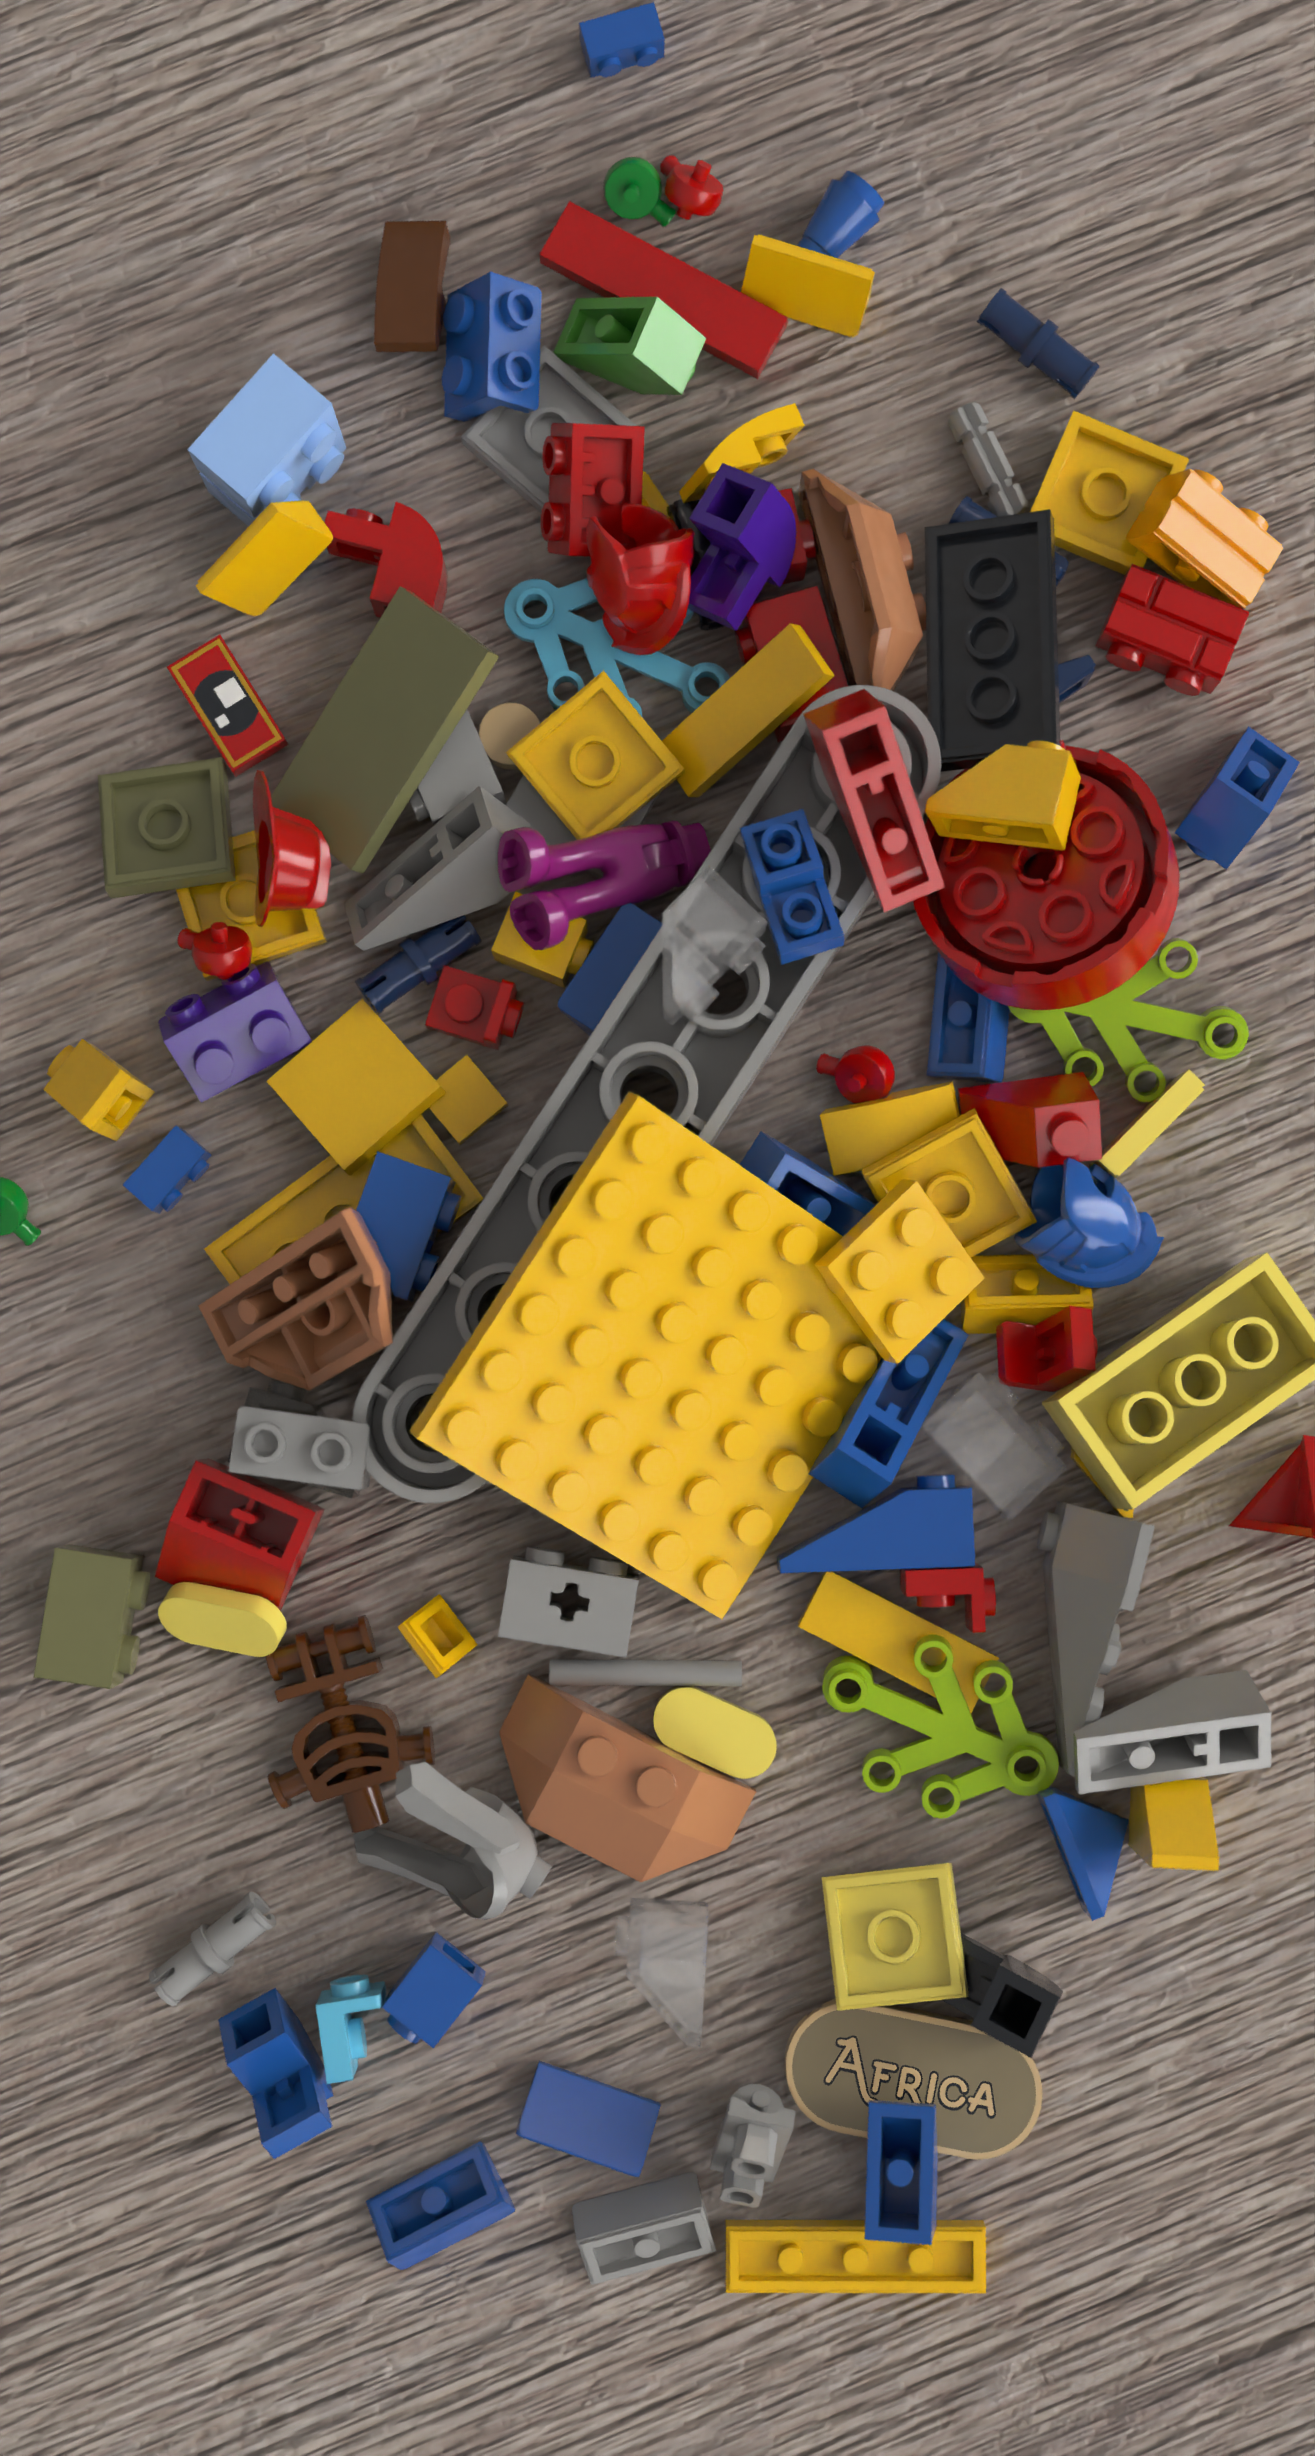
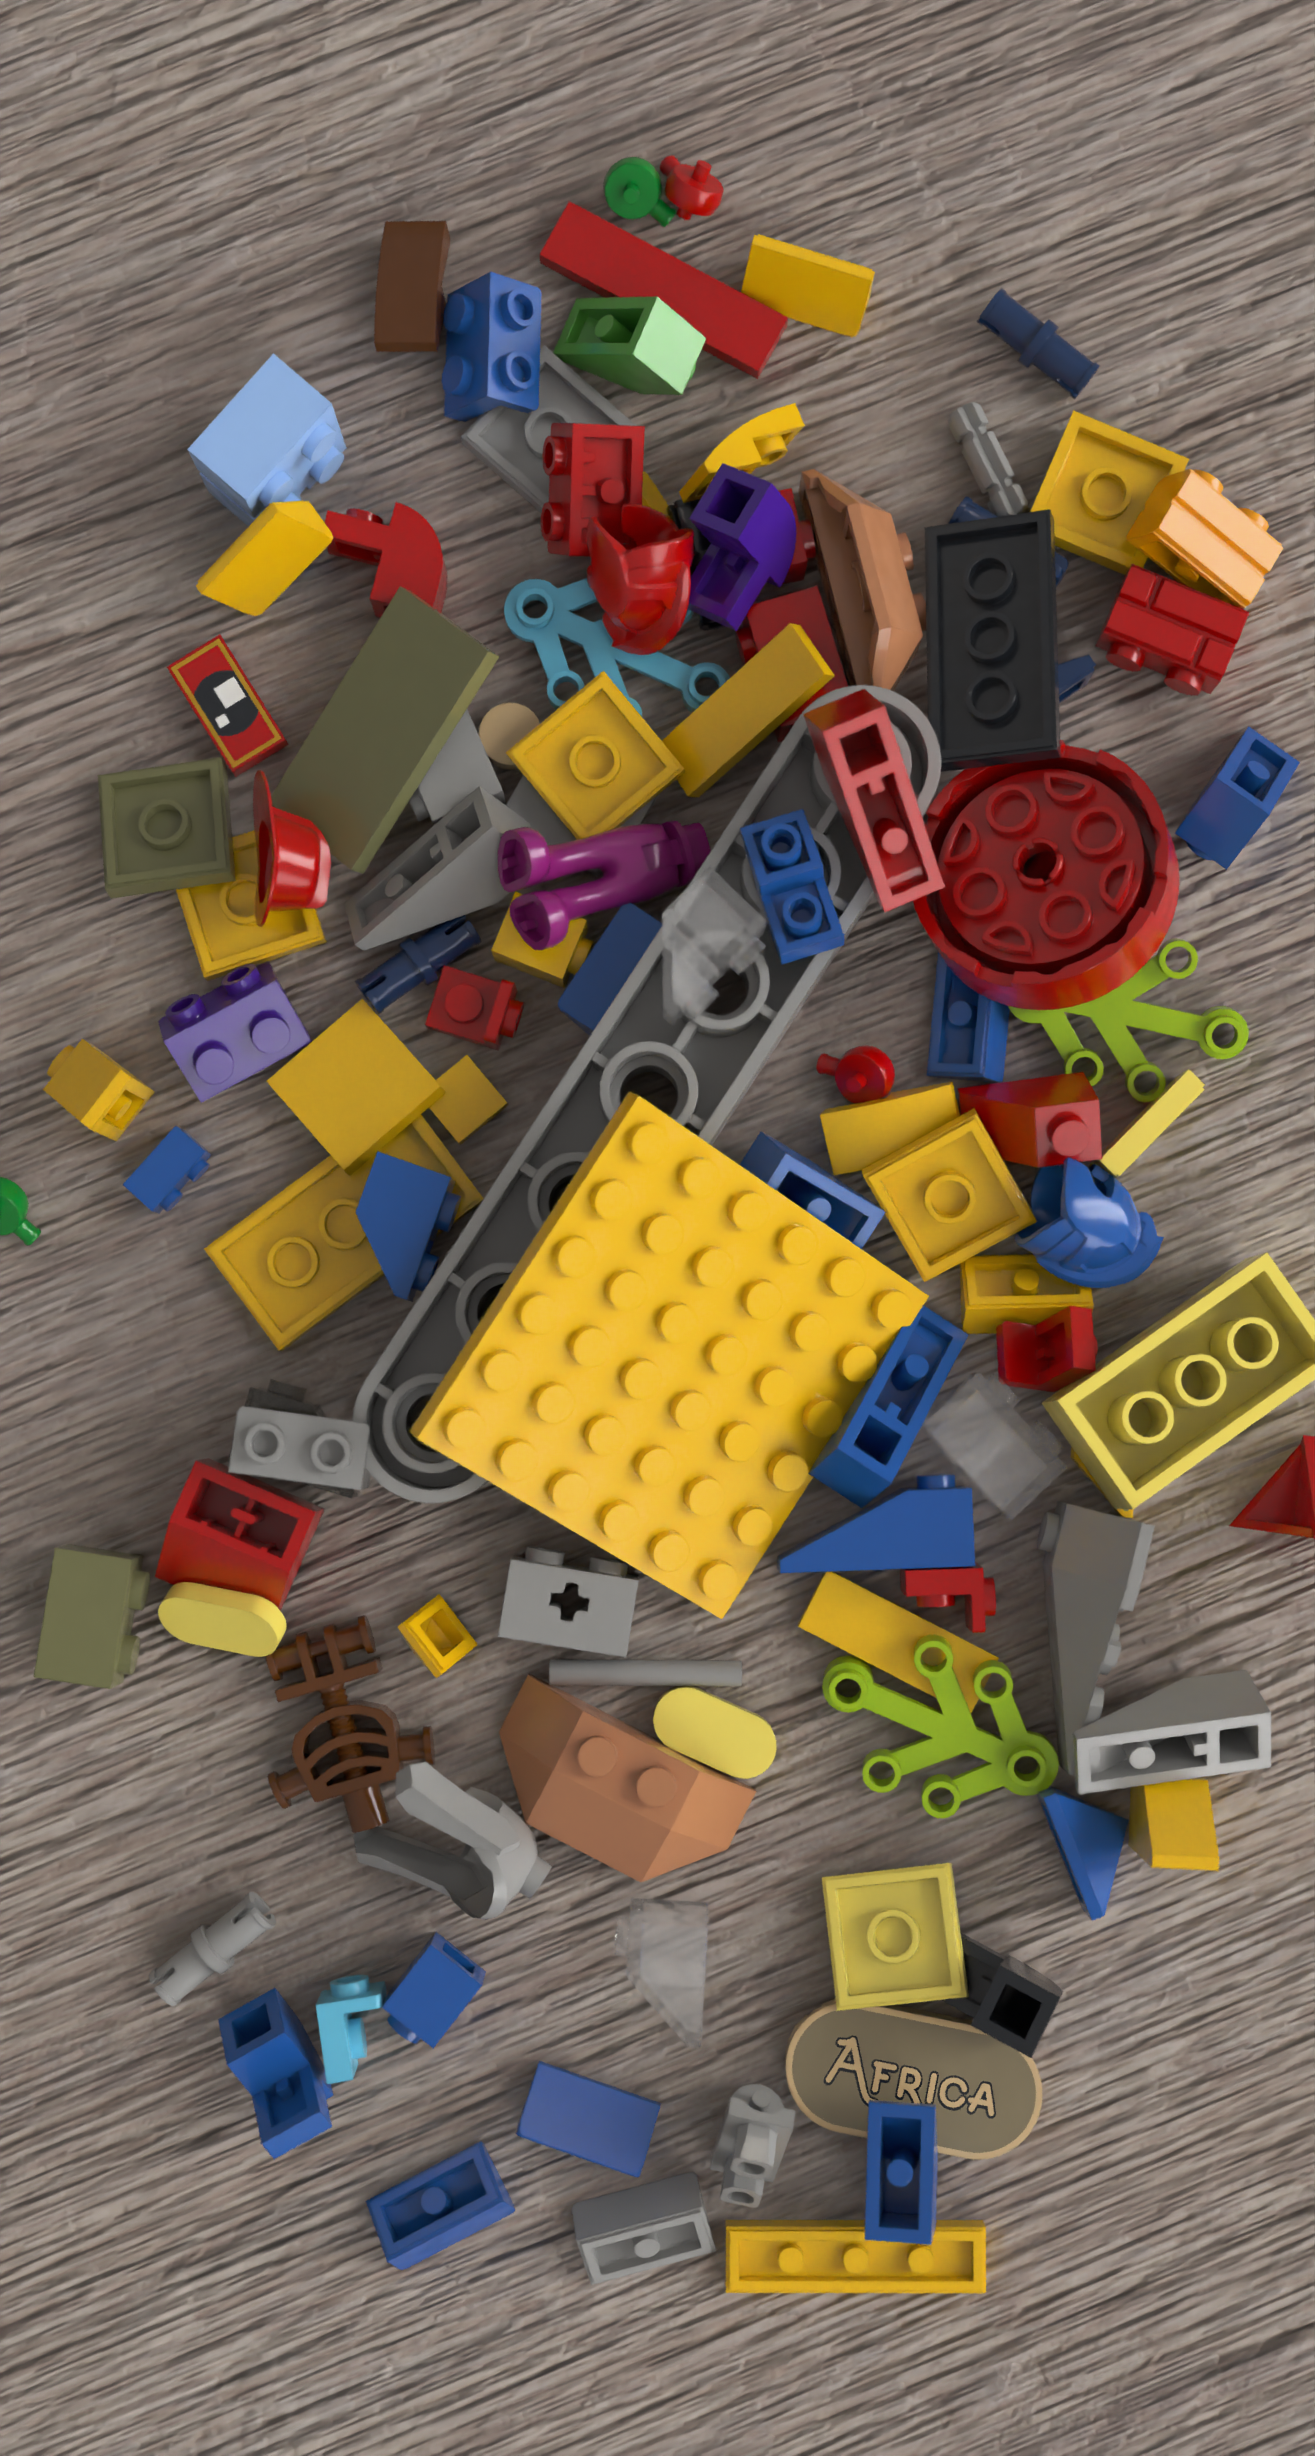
(218, 949): red piece -> none
(308, 1306): nougat wedge -> none
(622, 40): blue piece -> none
(842, 216): blue cone -> none
(899, 1271): yellow plate -> none
(1011, 798): yellow slope -> none

